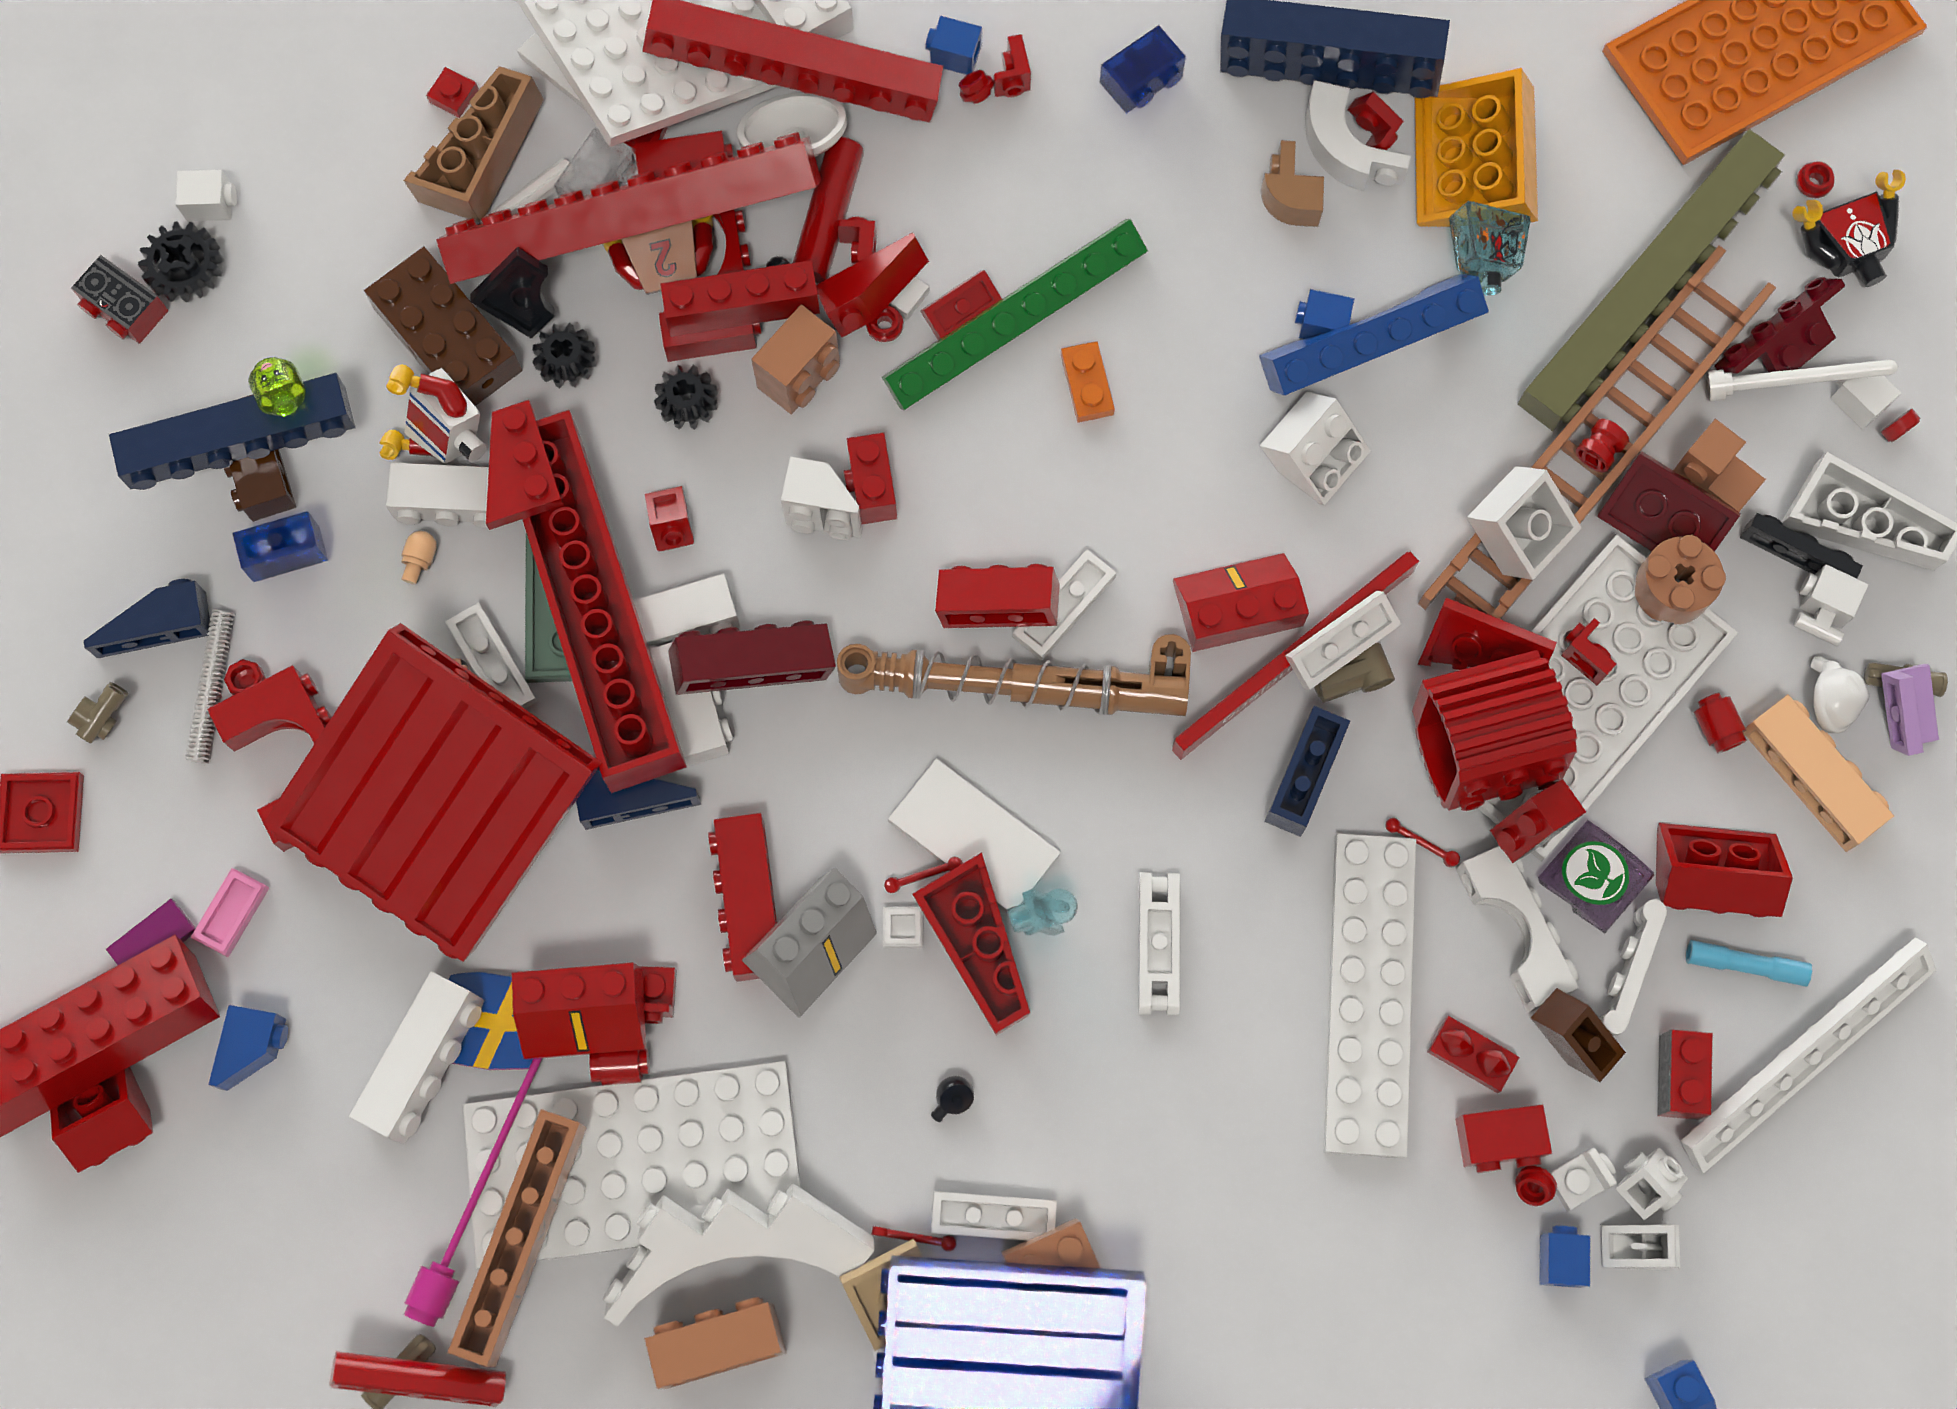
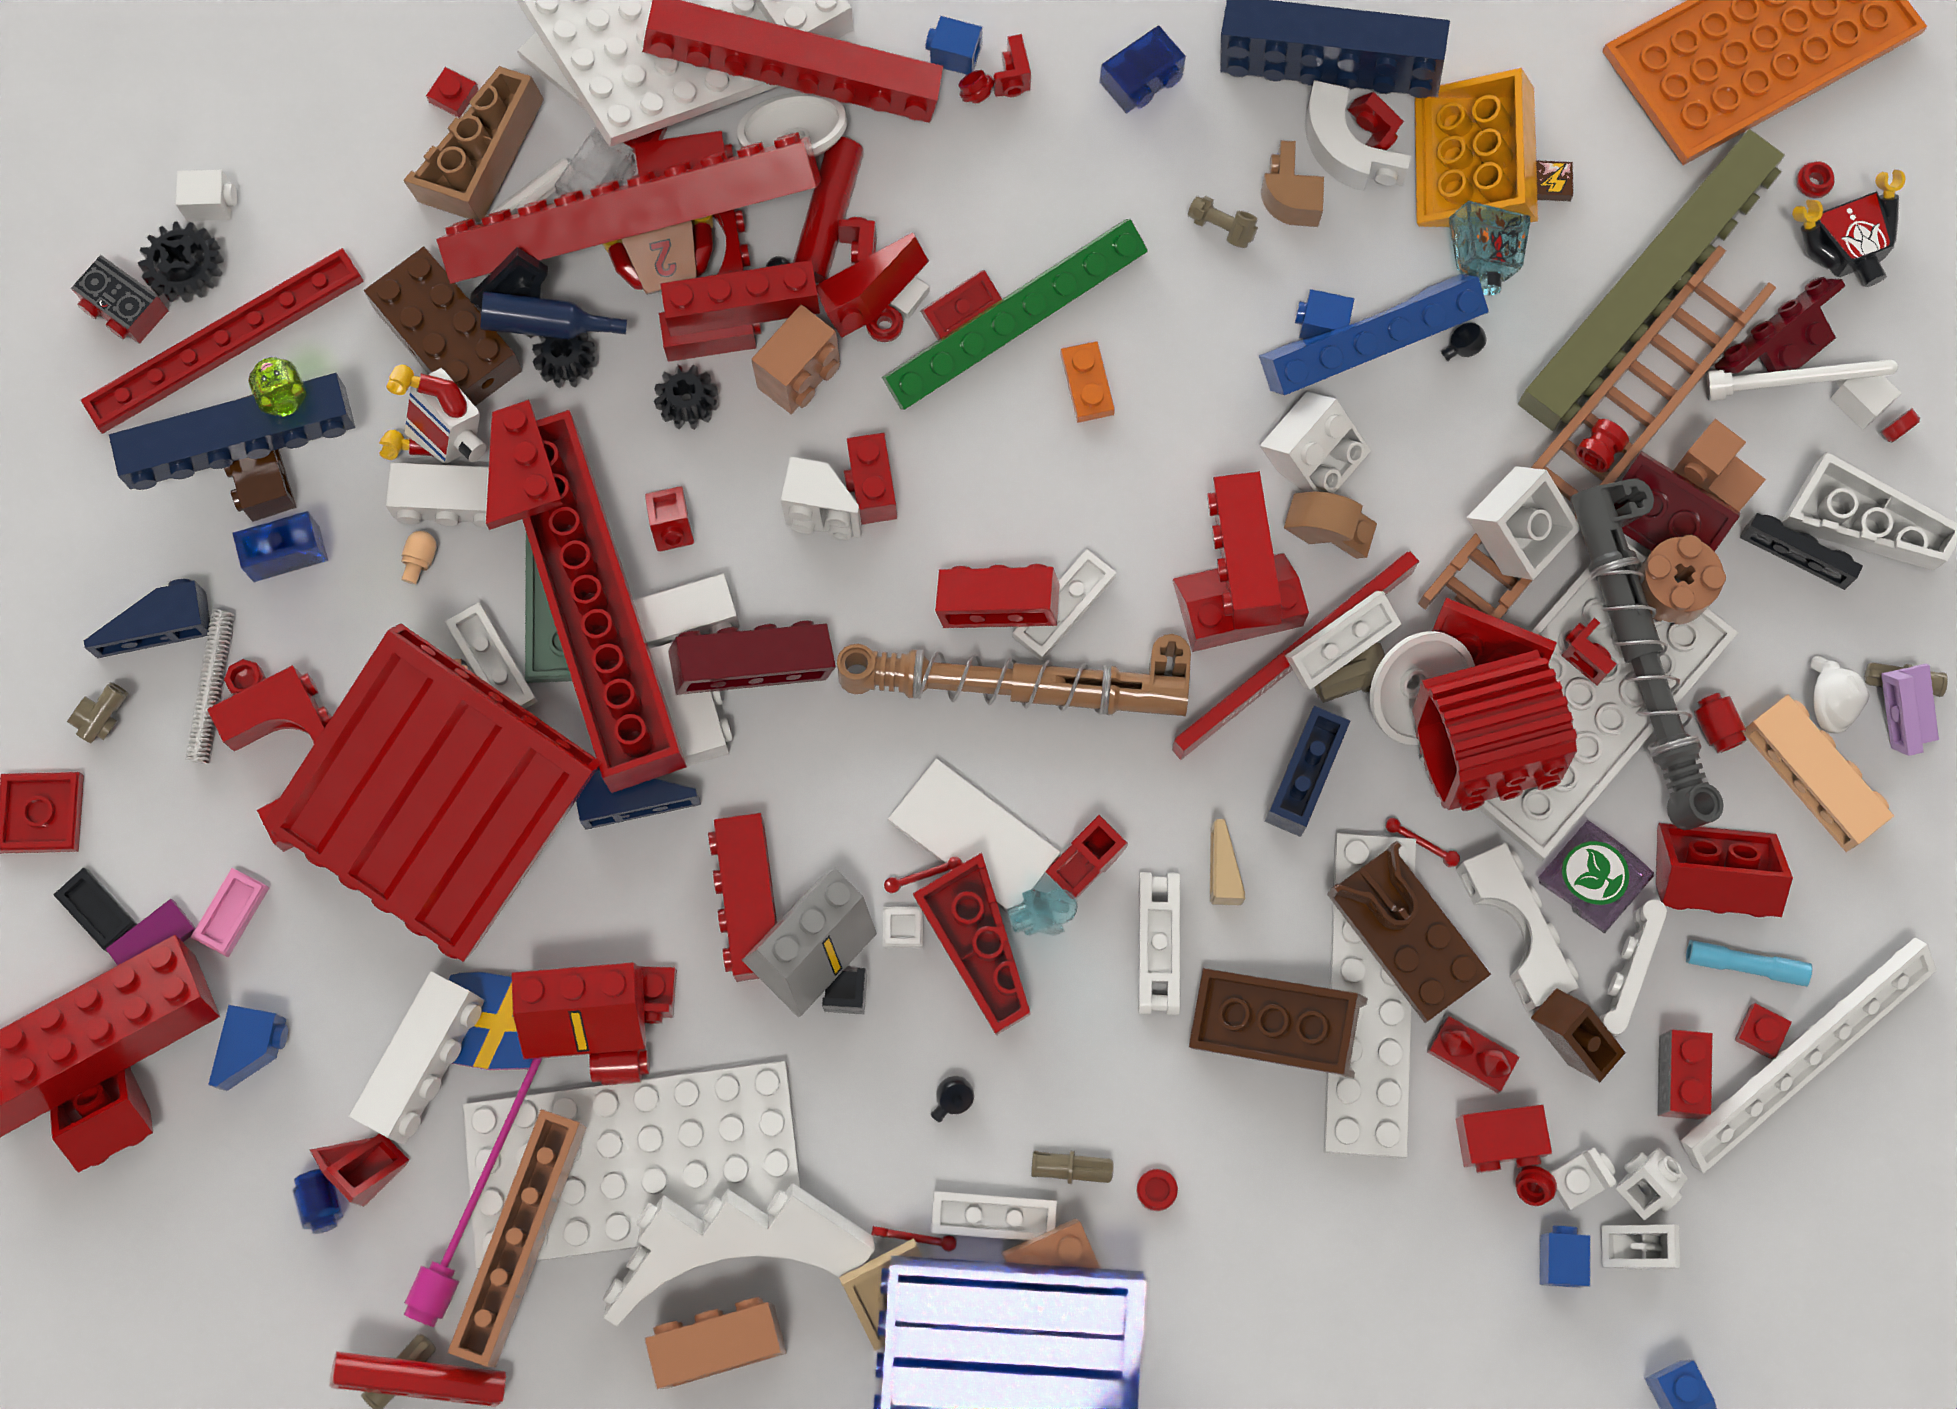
(94, 908): none -> black tile
(221, 341): none -> red tile
(316, 1202): none -> clear blue brick
(360, 1166): none -> red slope
(542, 317): none -> dark blue piece
(846, 993): none -> black panel
(1071, 1167): none -> dark tan axle
(1087, 857): none -> red brick
(1157, 1190): none -> red tile
(1225, 878): none -> tan slope
(1240, 228): none -> dark tan bar
(1245, 550): none -> red wedge
(1276, 1021): none -> reddish brown plate
(1333, 519): none -> medium nougat brick
(1408, 934): none -> reddish brown plate
(1418, 657): none -> white dish
(1466, 341): none -> black piece
(1537, 821): red brick -> none
(1554, 180): none -> tile
(1637, 636): none -> dark grey piece
(1763, 1031): none -> red plate
(1832, 600): white brick -> none

